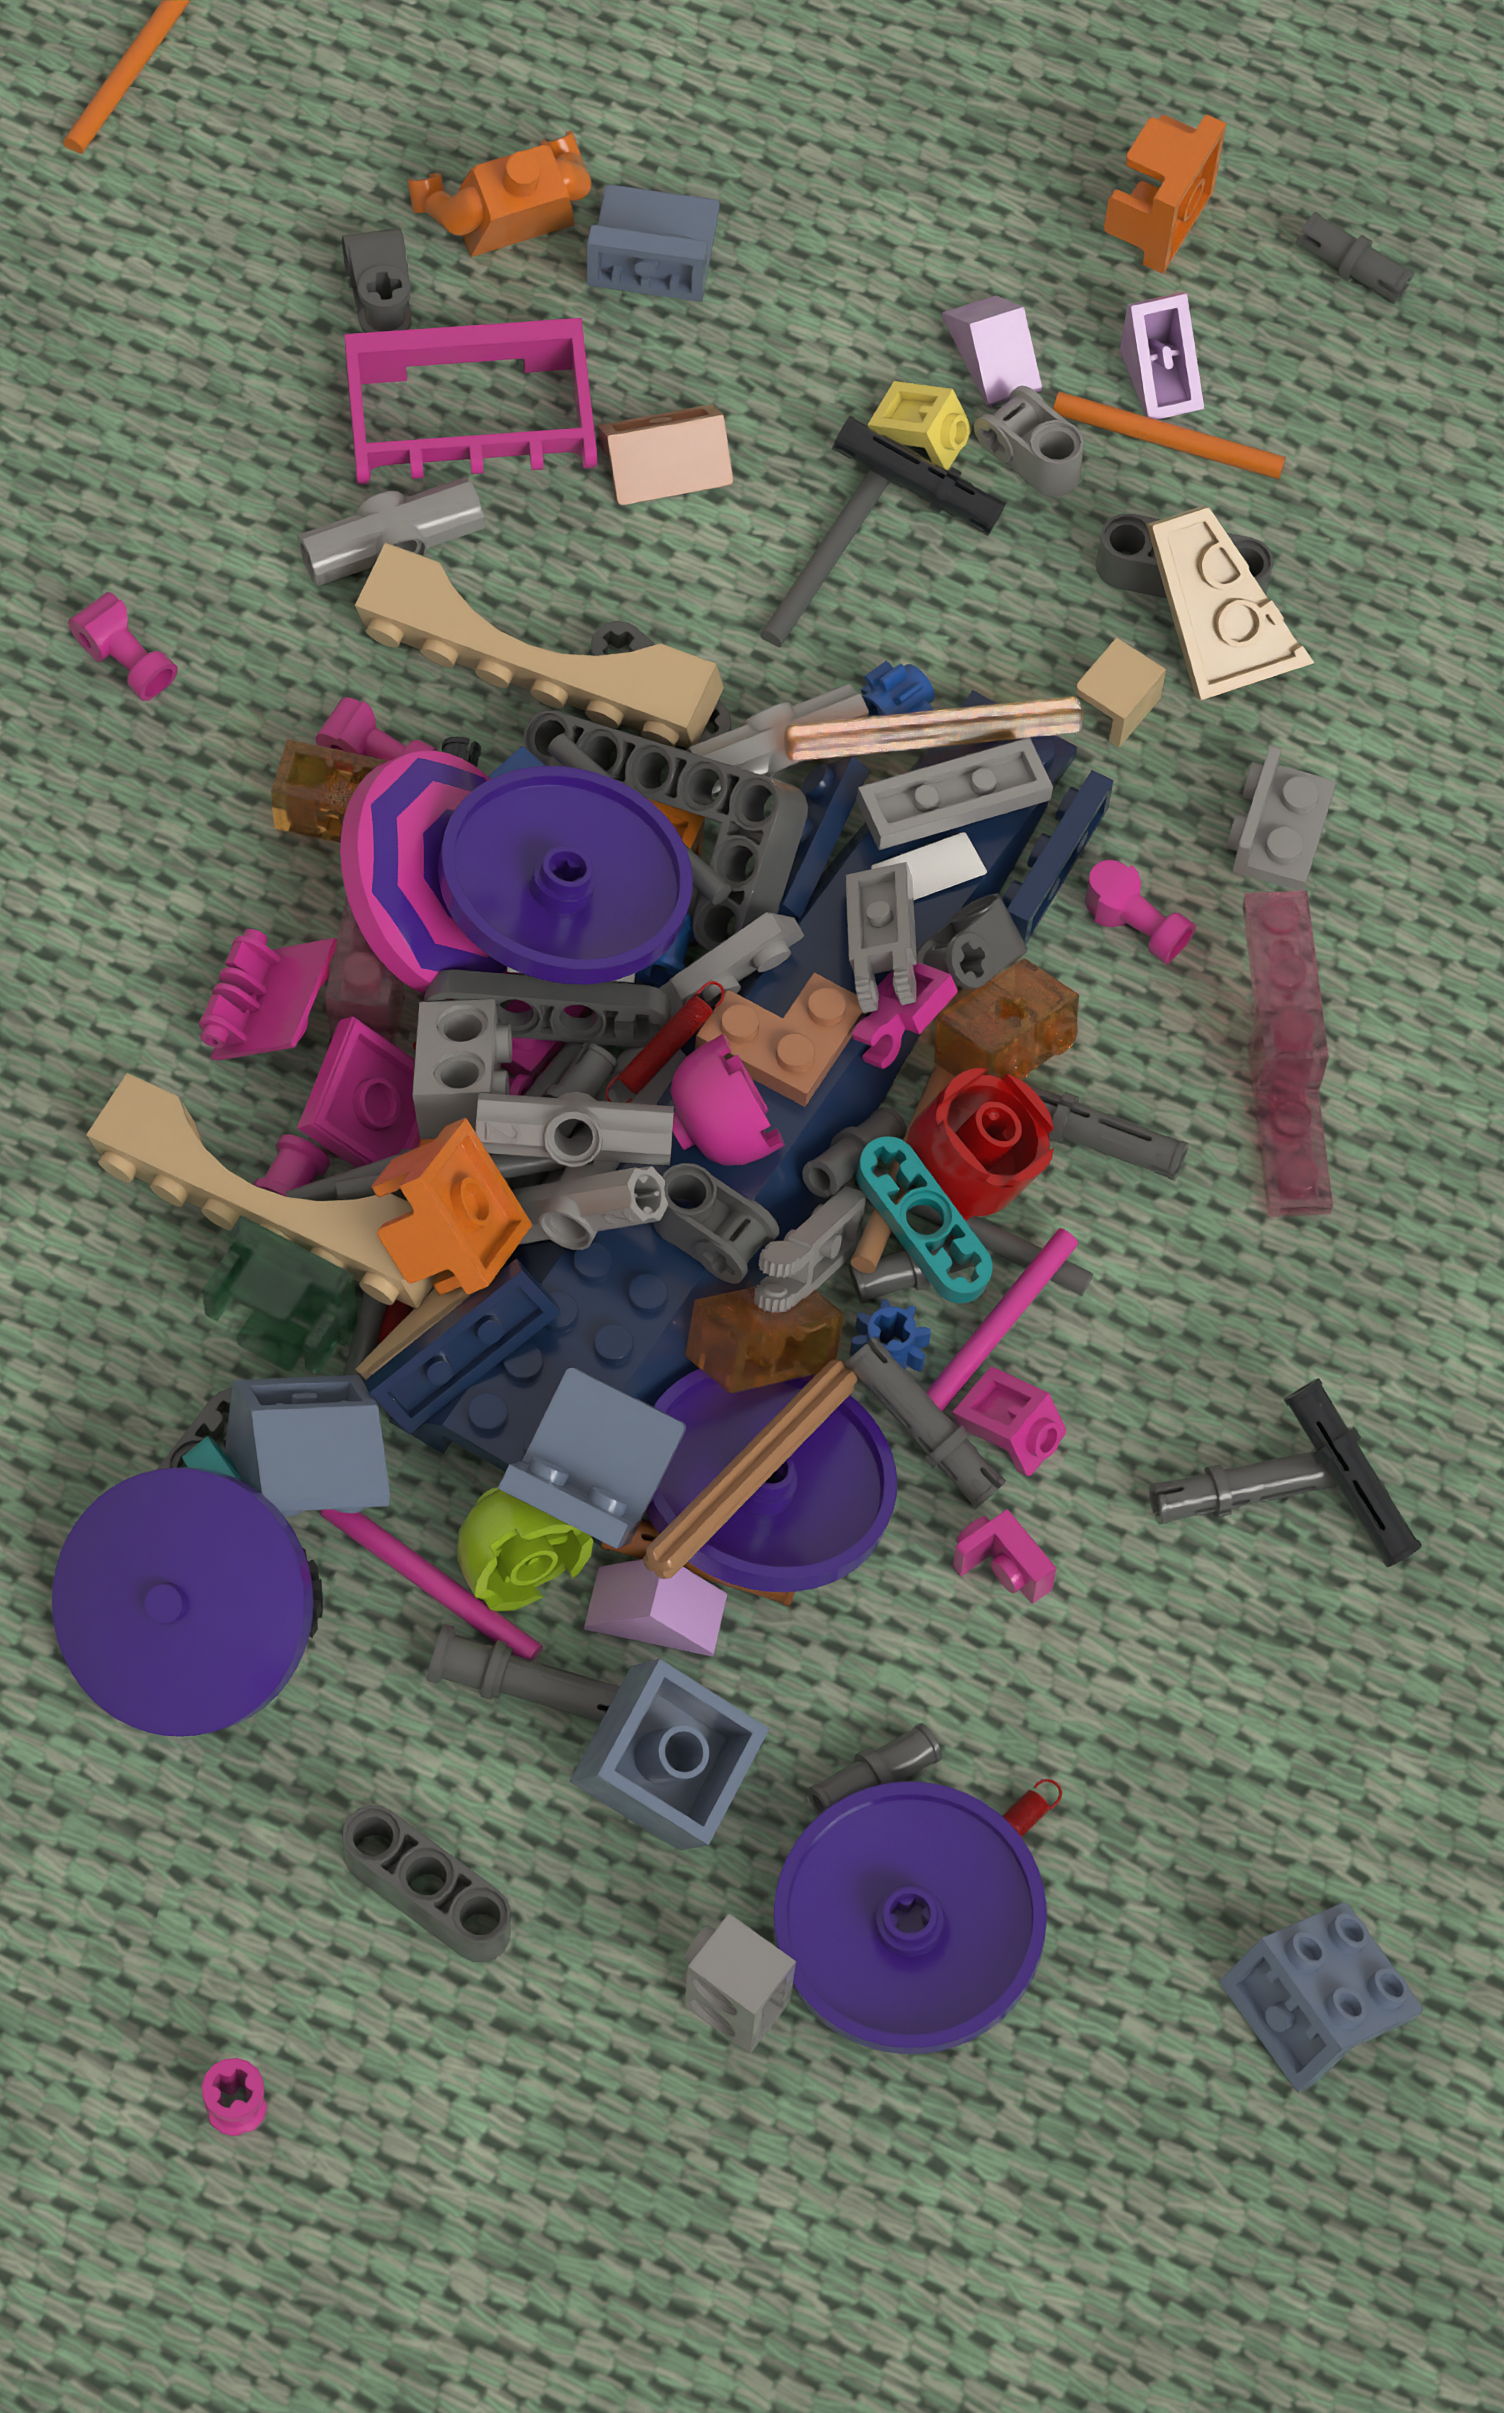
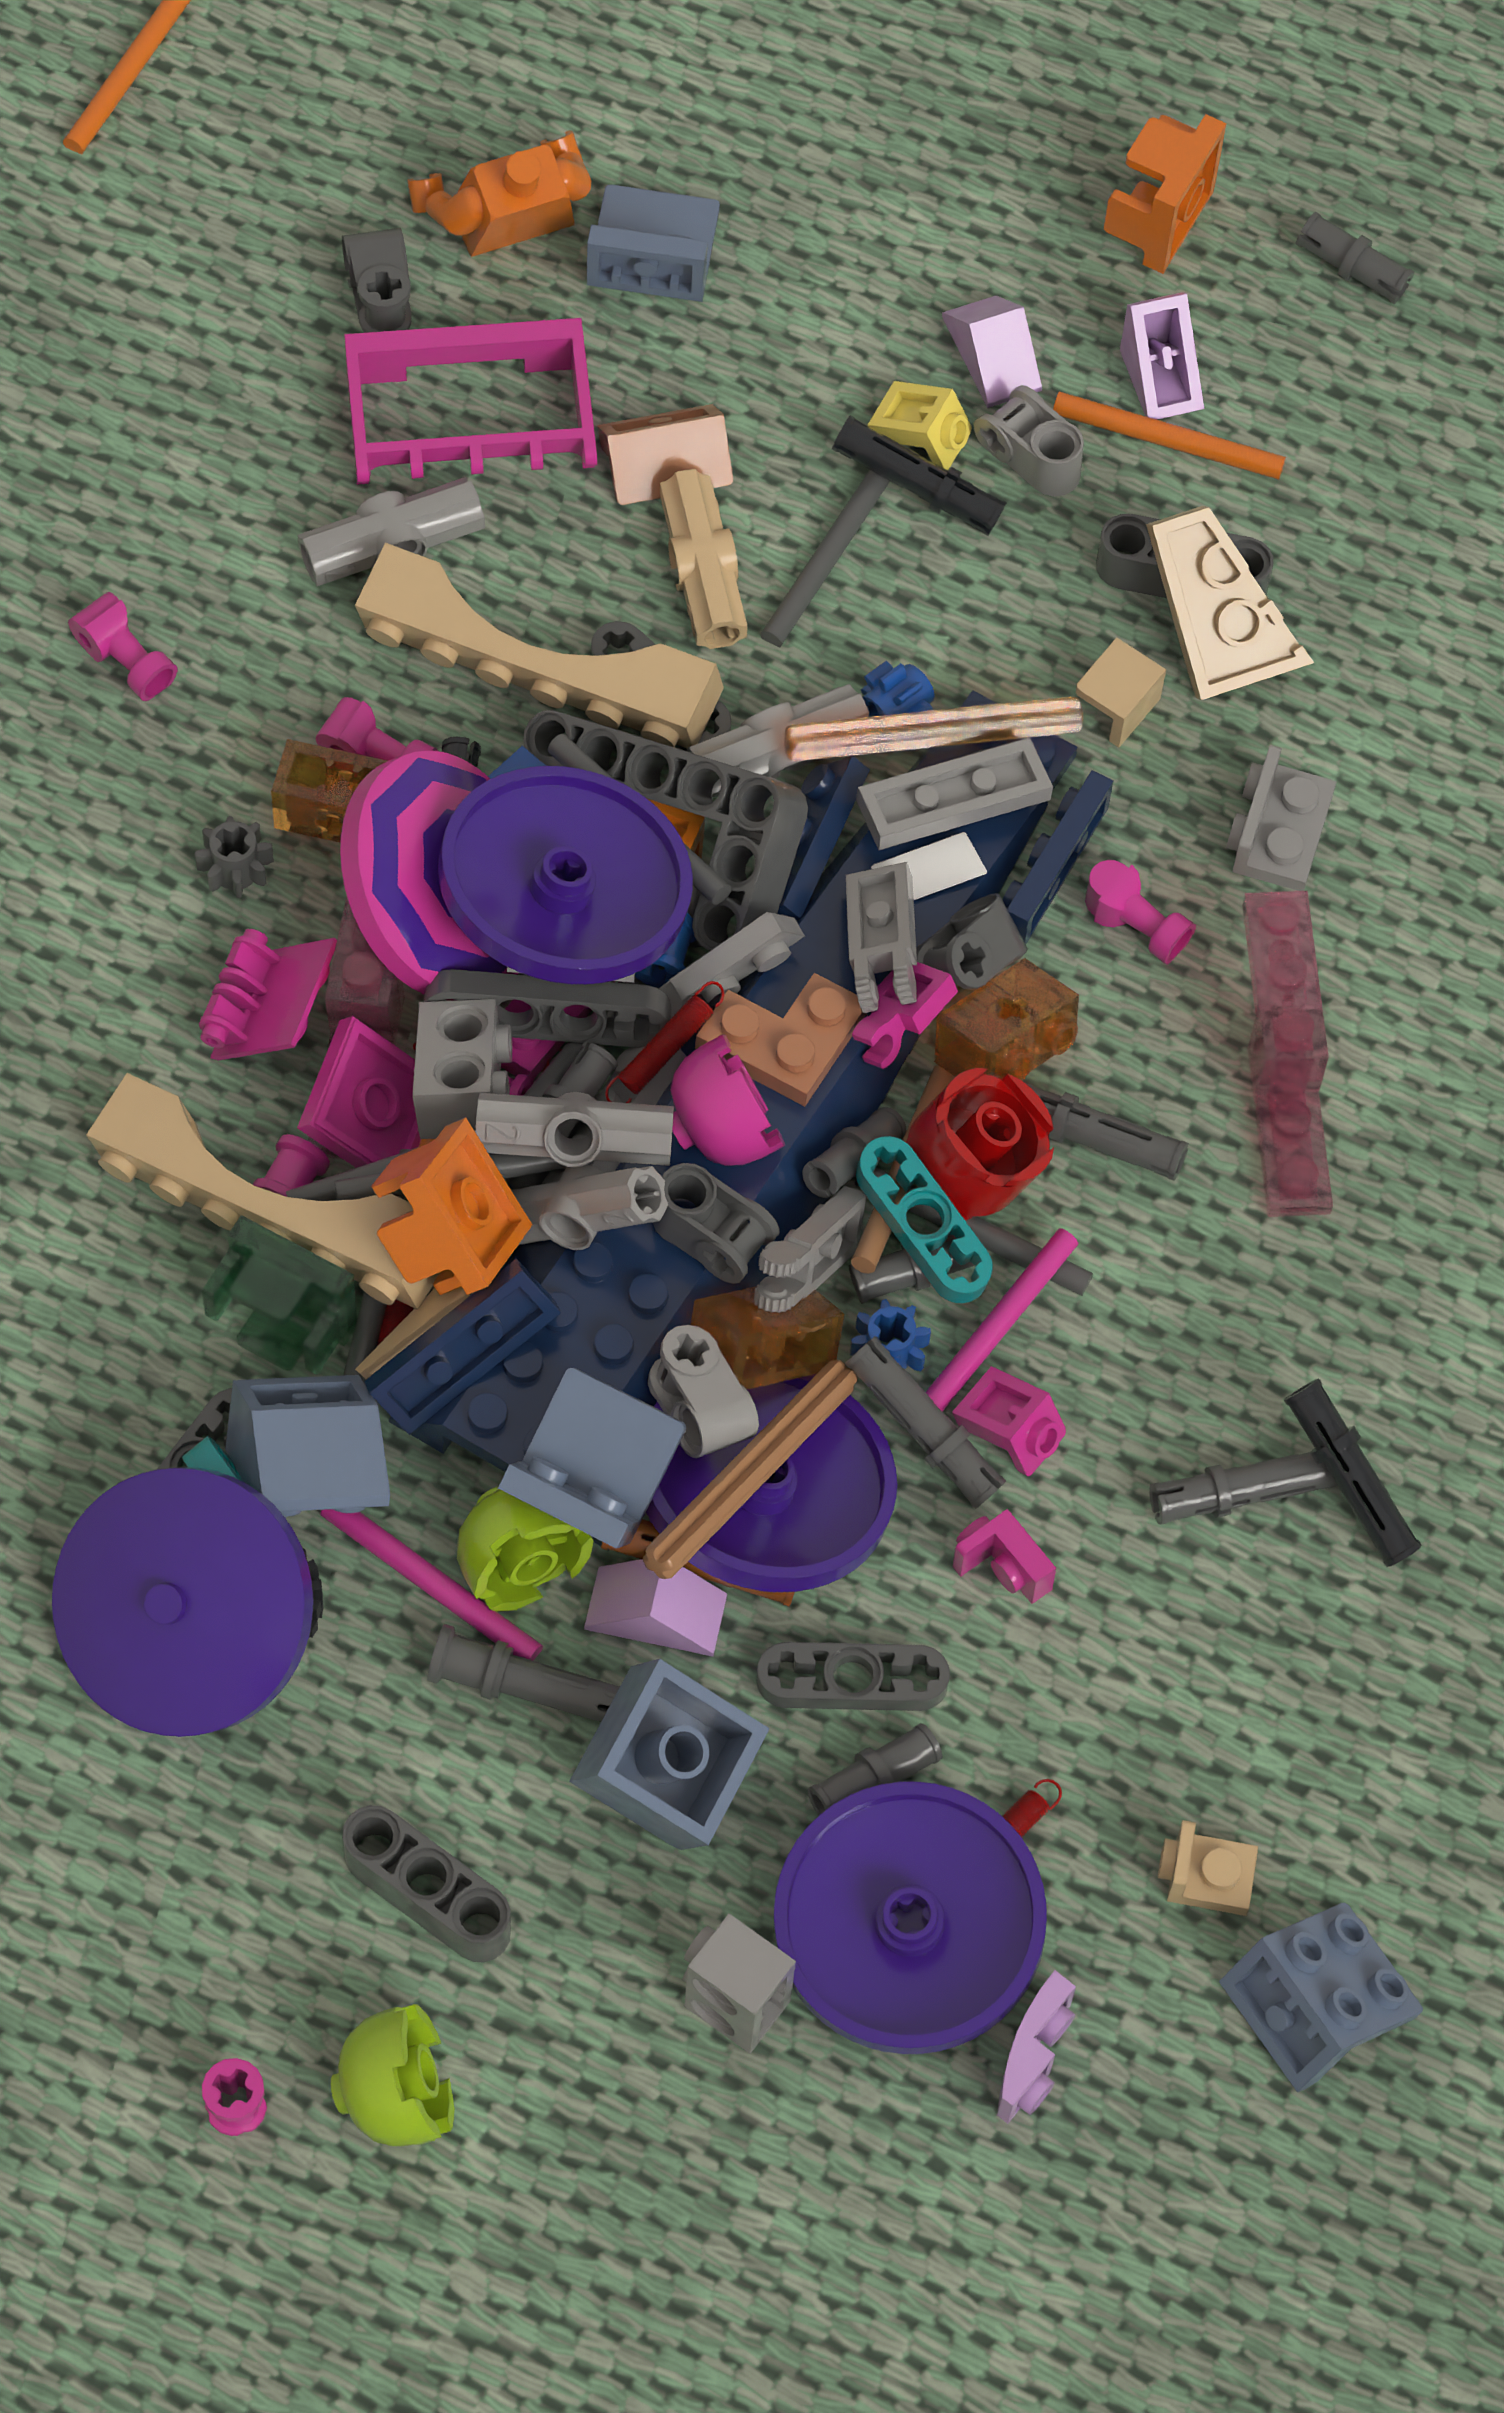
(243, 853): none -> dark grey gear
(392, 2080): none -> lime cylinder
(701, 1392): none -> light grey piece
(704, 559): none -> tan piece
(902, 1693): none -> dark grey beam
(1029, 2061): none -> lavender slope
(1208, 1871): none -> tan bracket

